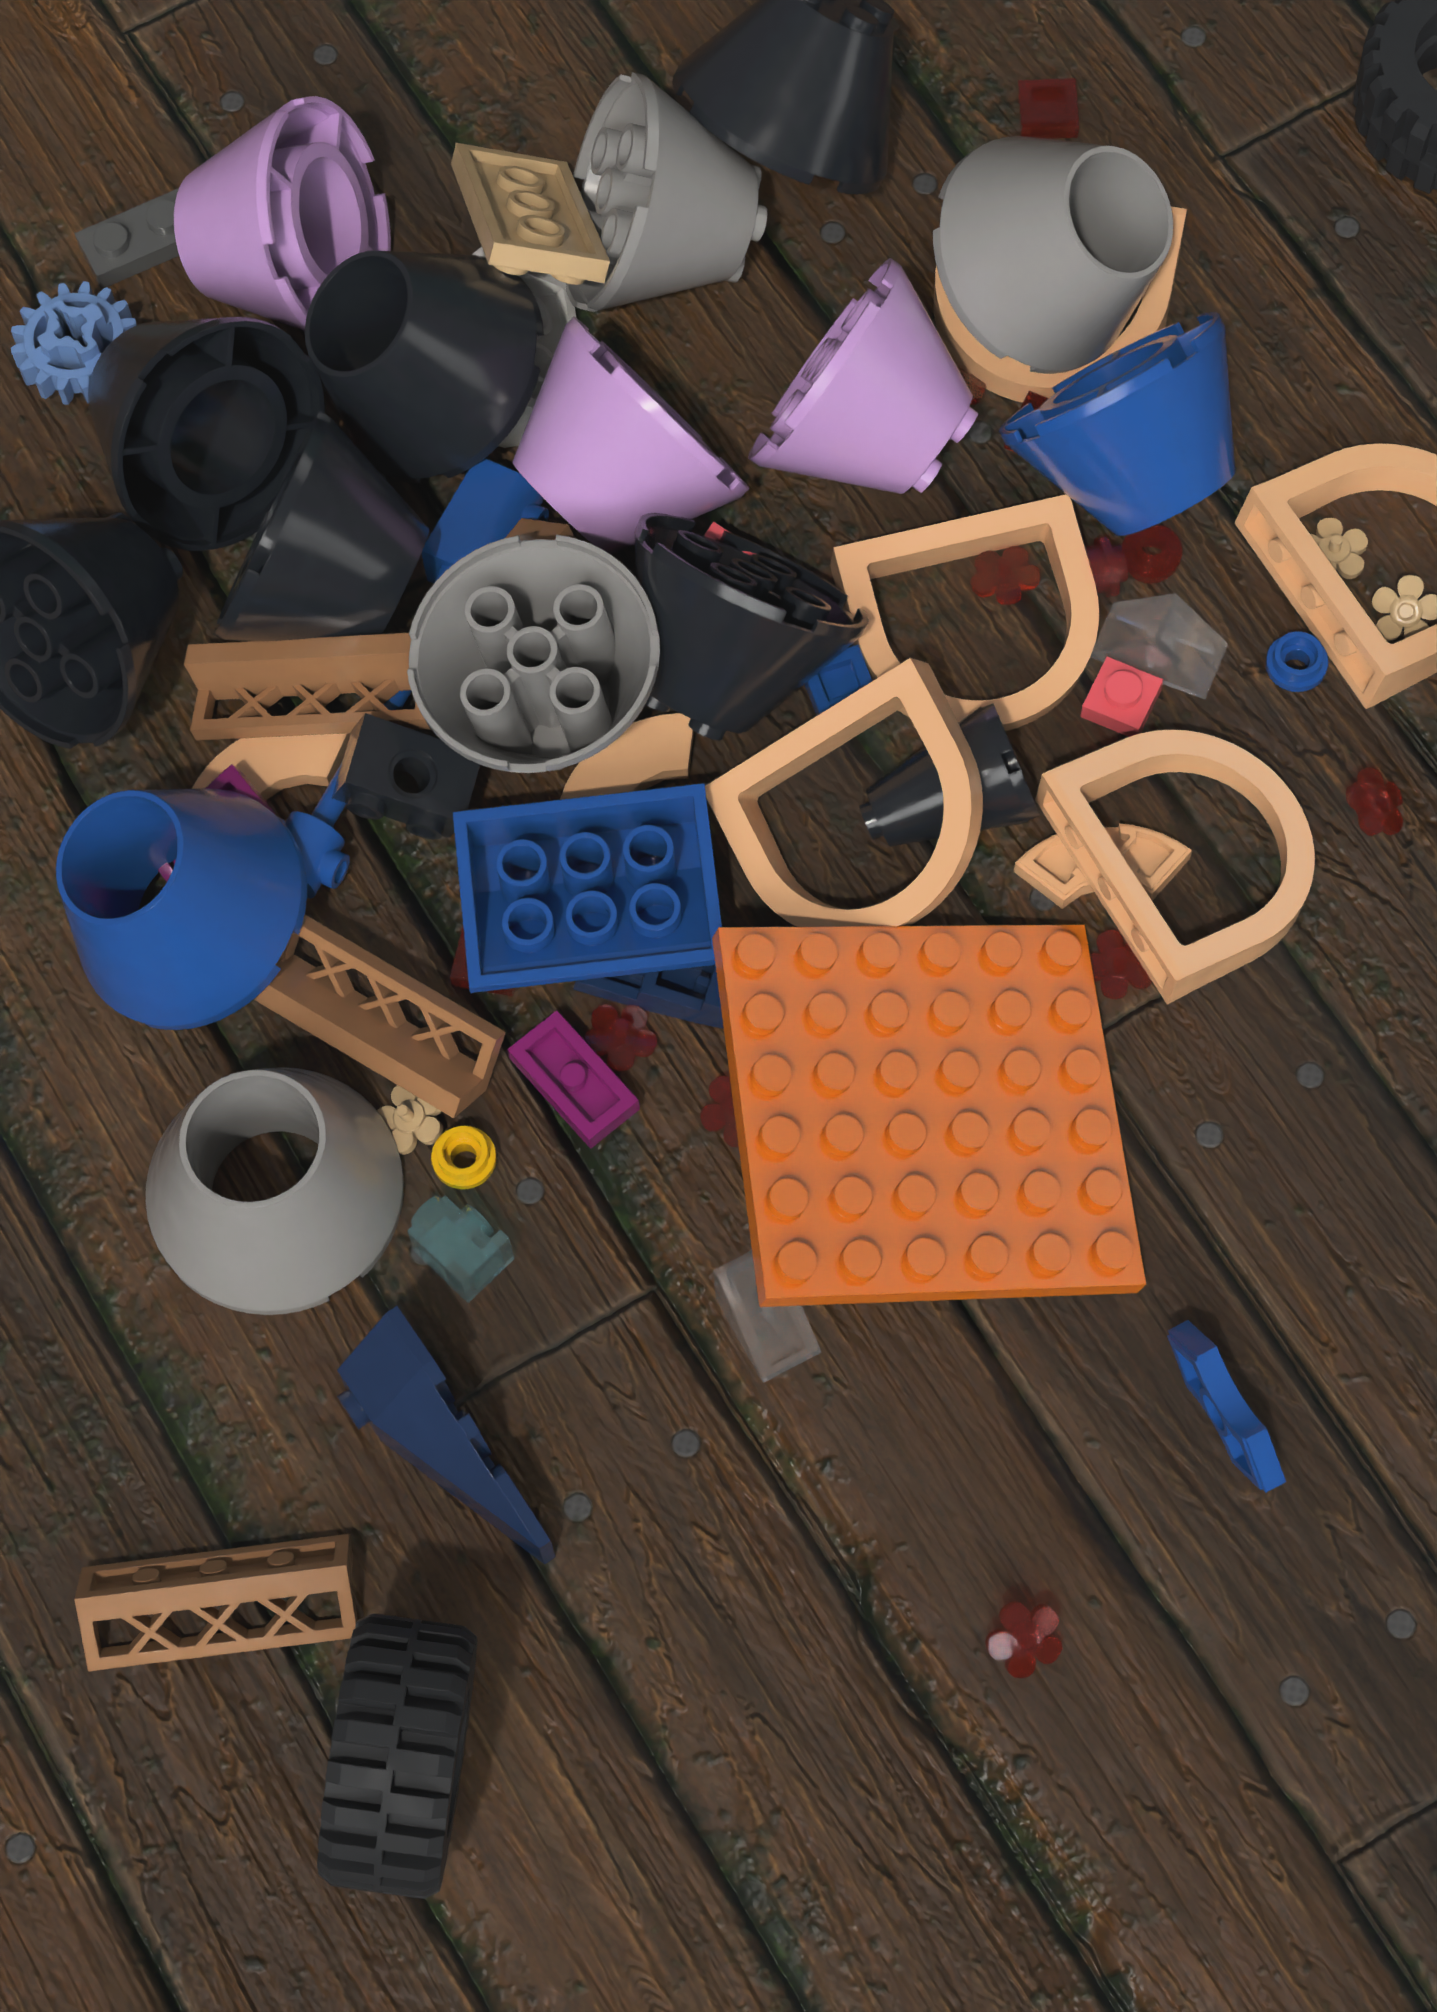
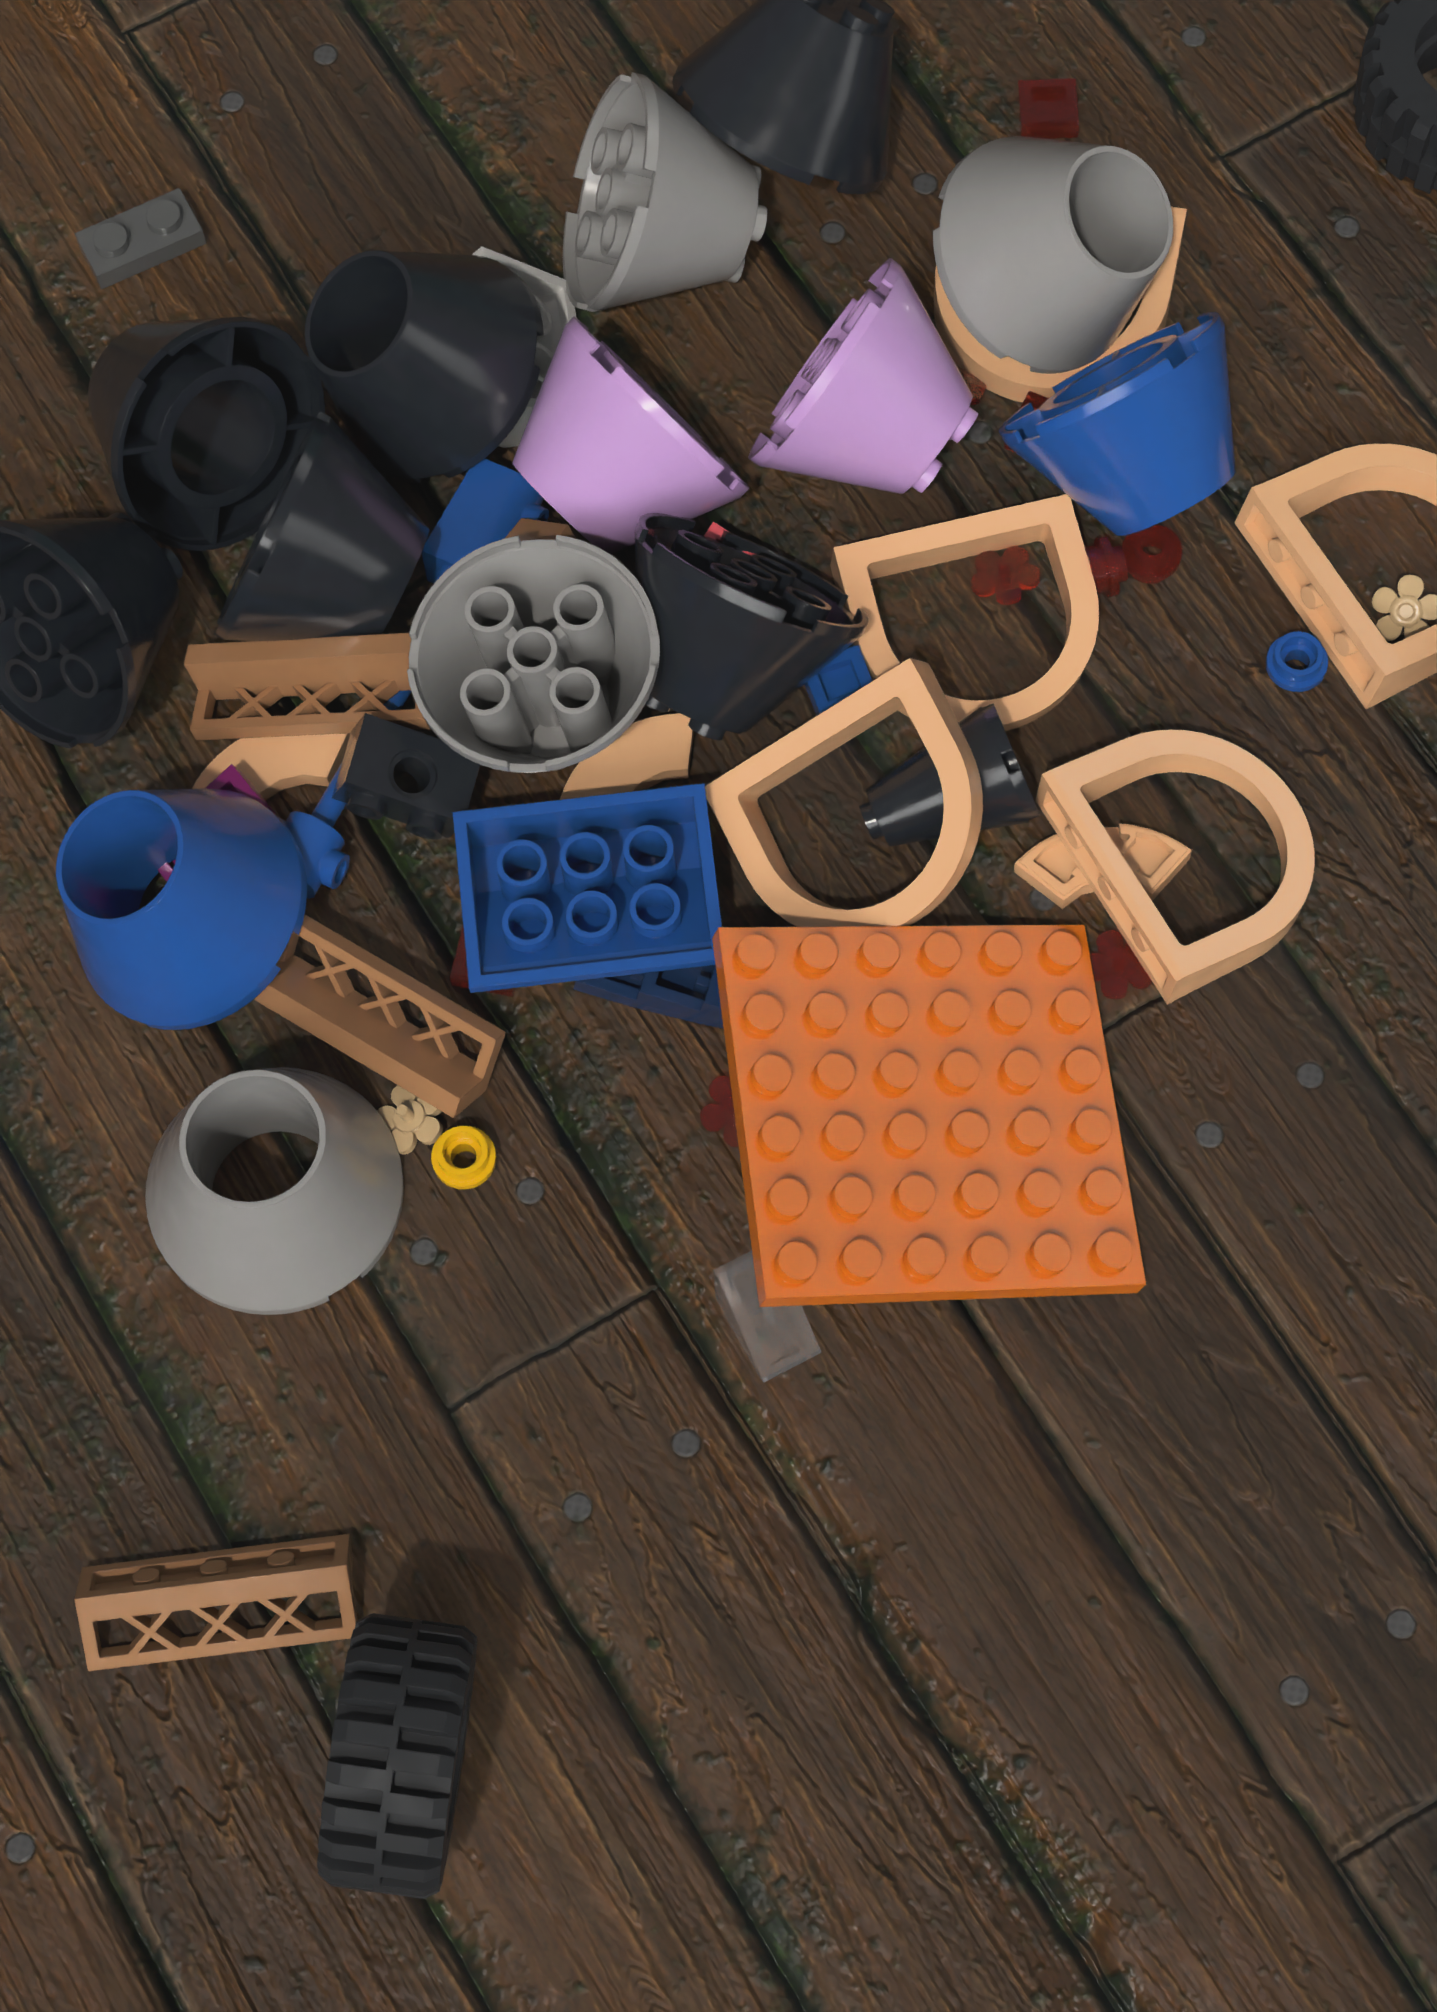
(67, 338): medium blue gear -> none
(280, 211): lavender cone -> none
(411, 1409): dark blue wedge -> none
(459, 1245): clear light blue brick -> none
(529, 215): tan plate -> none
(573, 1079): magenta plate -> none
(621, 1036): clear red plant -> none
(1026, 1637): clear red plant -> none
(1121, 697): coral plate -> none
(1164, 640): clear slope -> none
(1238, 1427): blue tile -> none
(1341, 550): tan plant -> none
(1375, 803): clear red plant -> none

